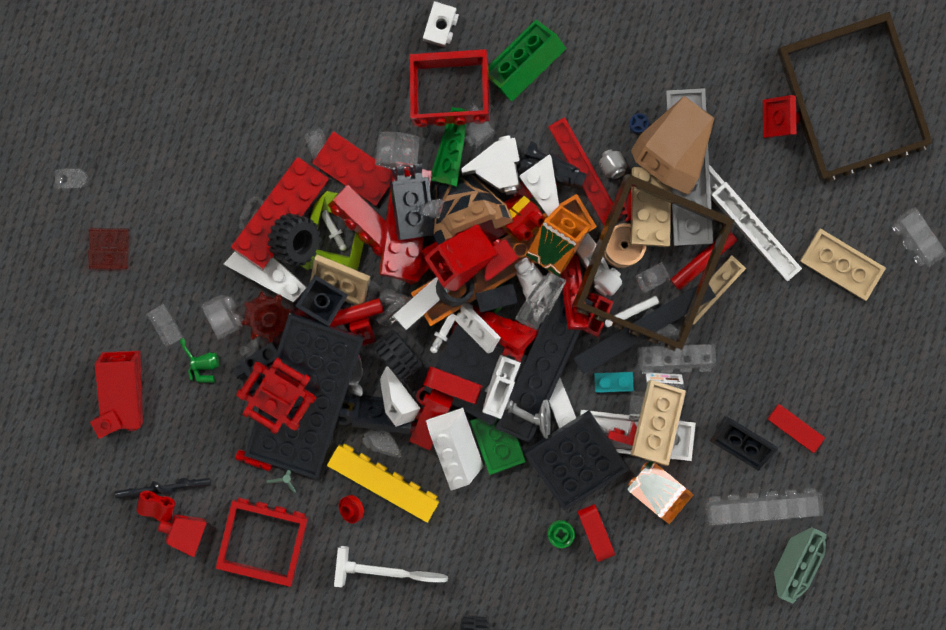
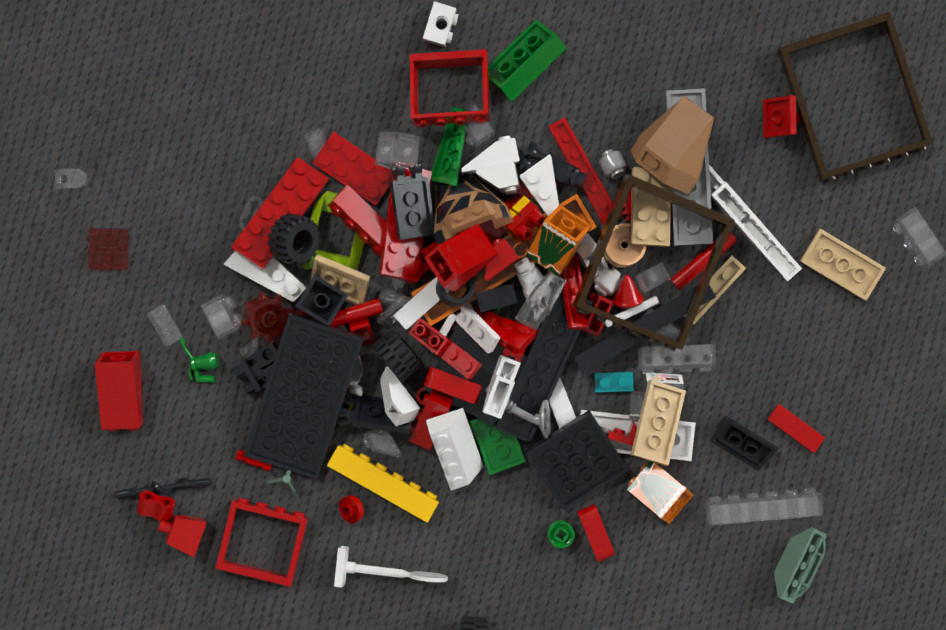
(106, 424): red bracket -> none
(276, 395): red brick -> none
(334, 231): white piece -> none
(433, 208): clear tile -> none
(445, 348): none -> red slope
(627, 294): none -> red hat
(636, 125): dark blue wheel -> none

